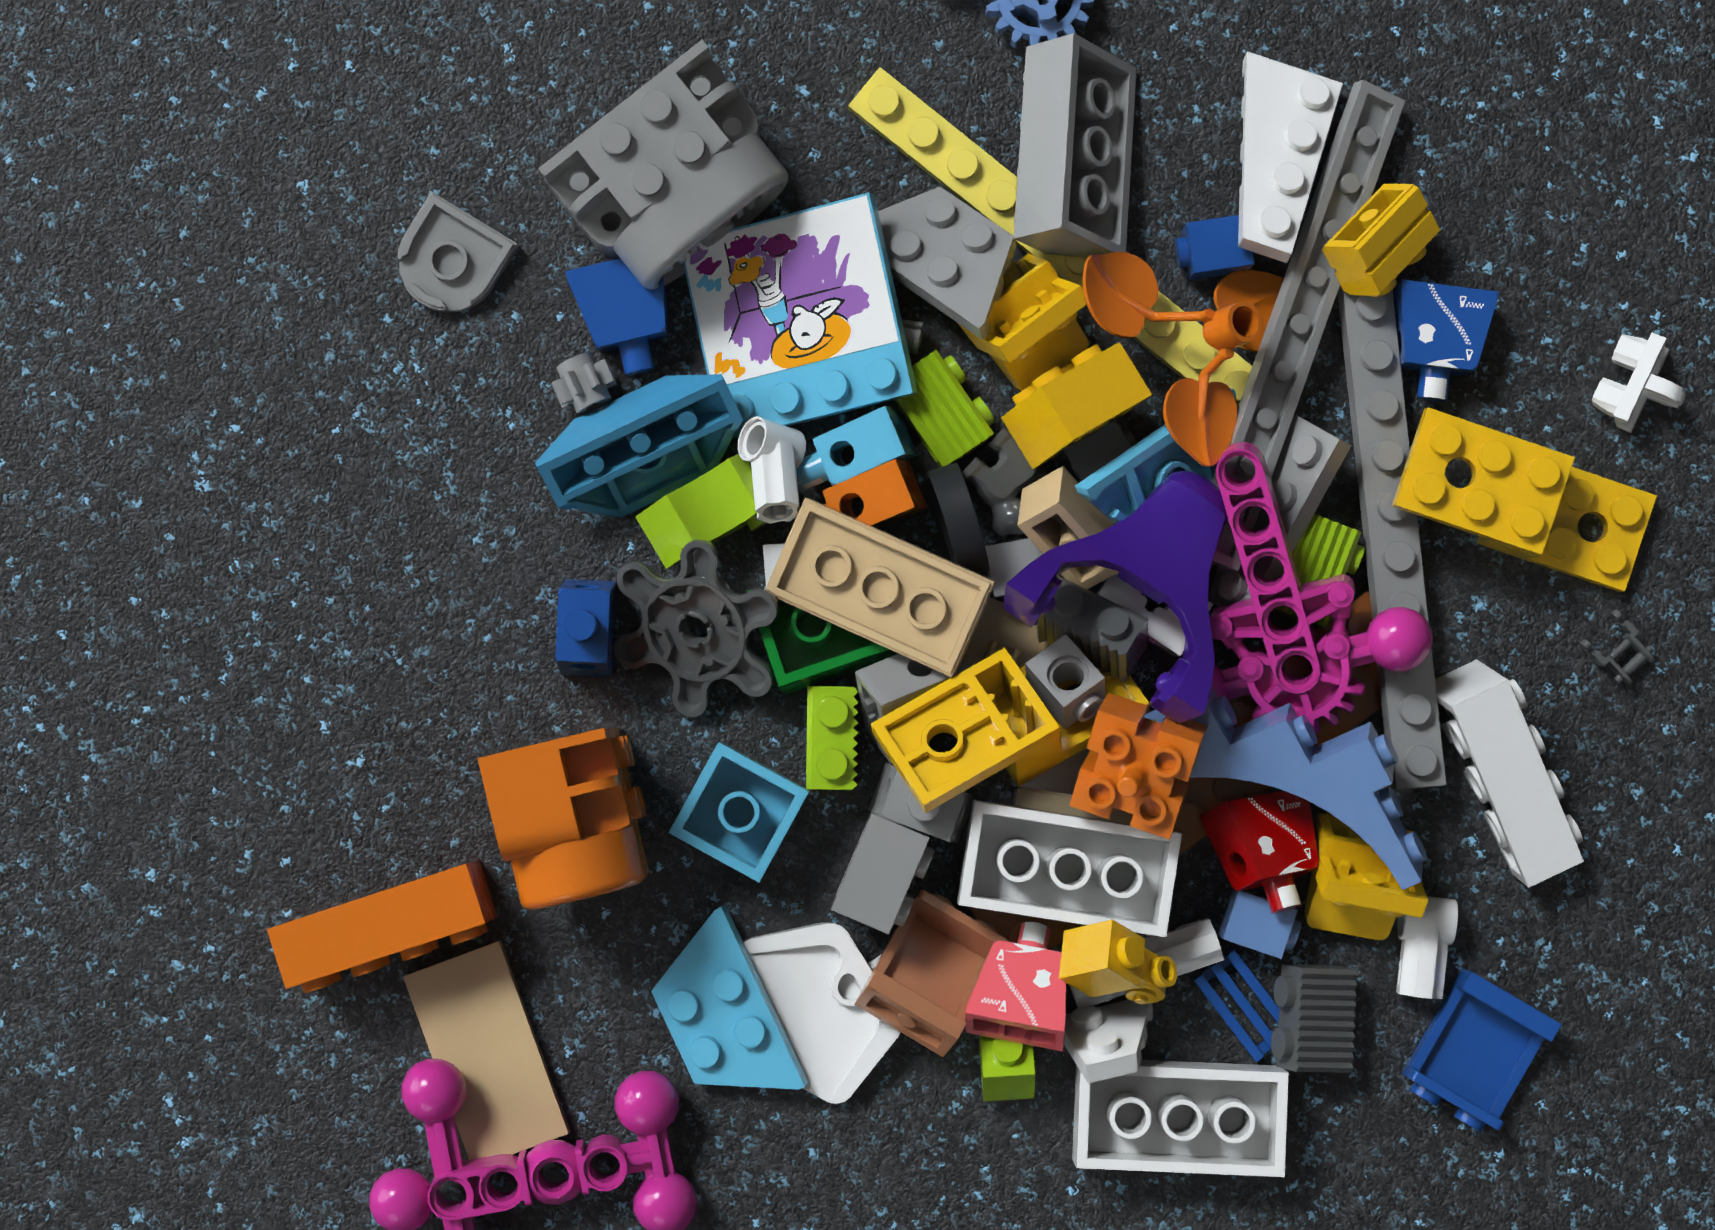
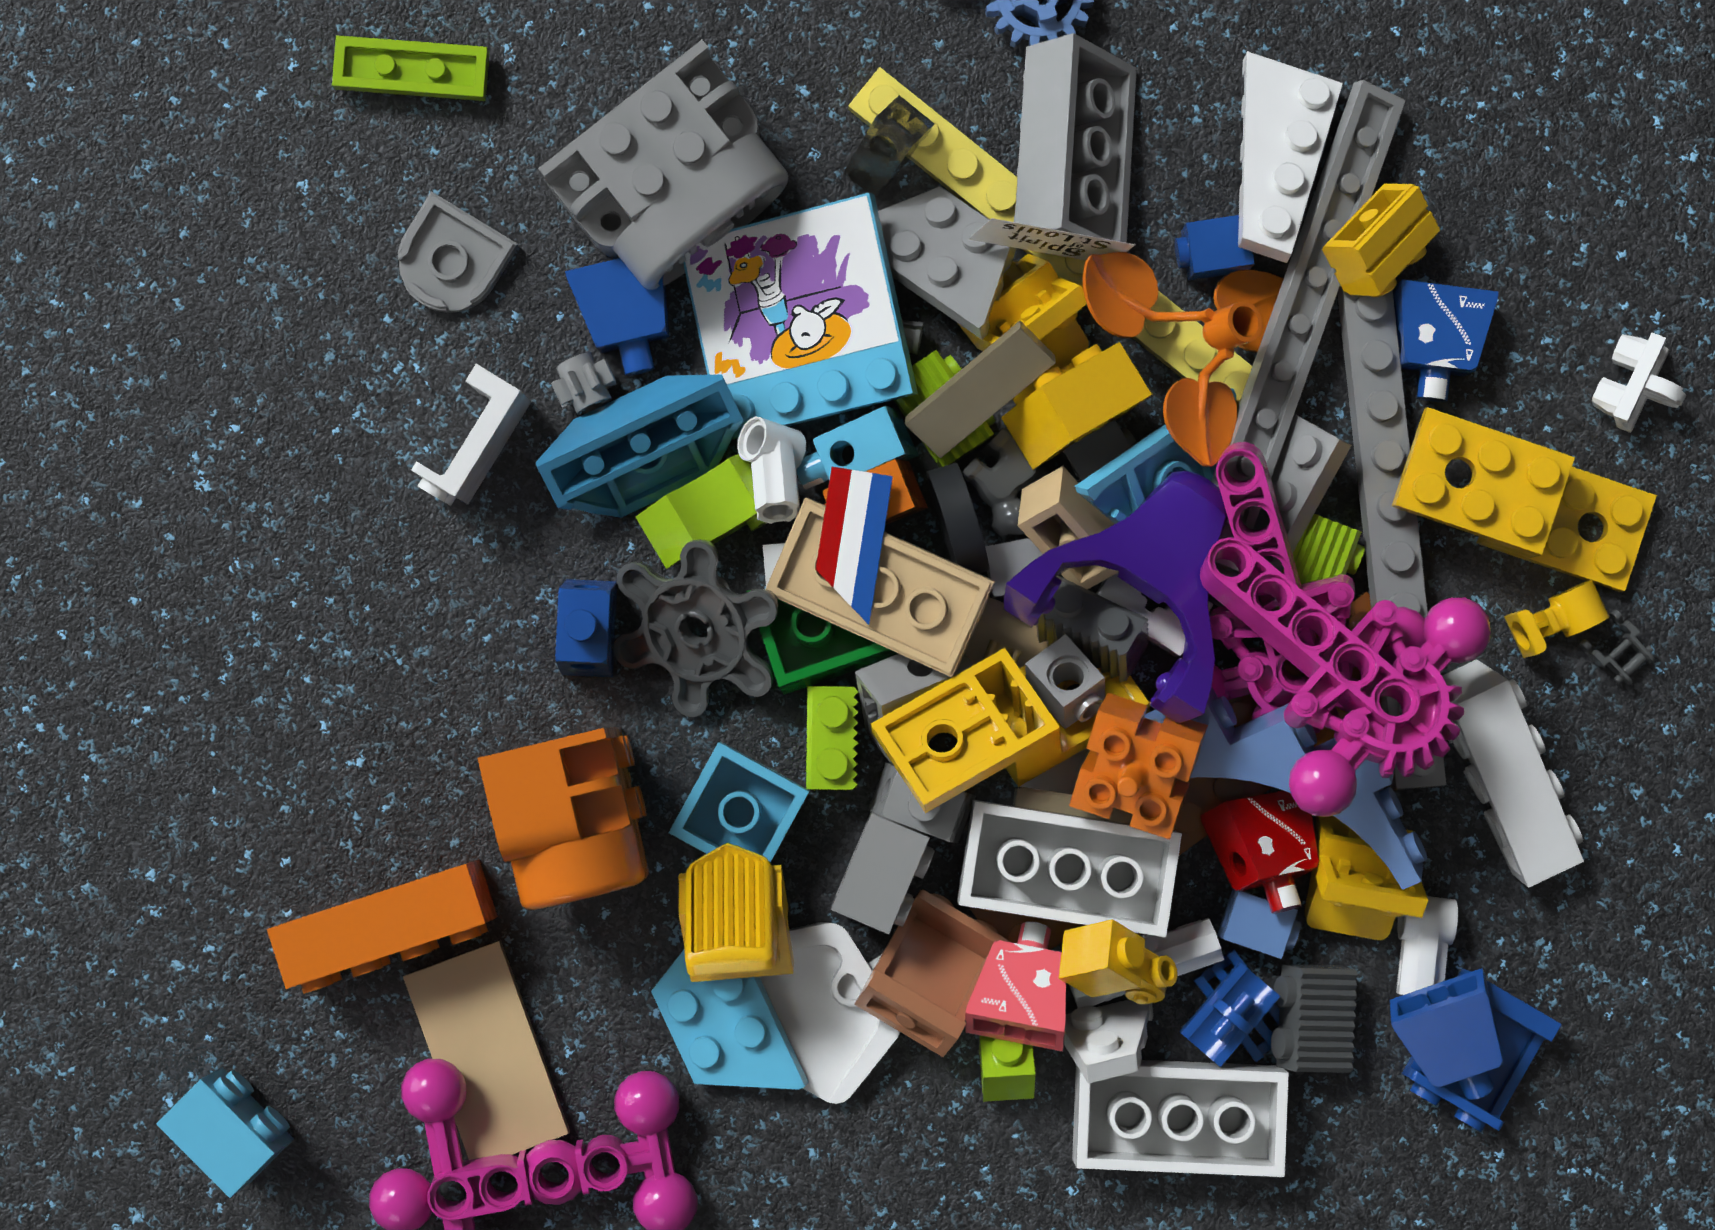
(226, 1130): none -> medium azure brick
(410, 68): none -> lime plate
(482, 444): none -> white panel
(734, 916): none -> yellow piece
(854, 535): none -> sticker
(887, 146): none -> clear smoke leg
(980, 389): none -> dark tan tile
(1046, 240): none -> white sticker
(1229, 1014): none -> blue hips
(1326, 779): none -> dark pink piece
(1451, 1032): none -> blue torso
(1568, 612): none -> yellow leg

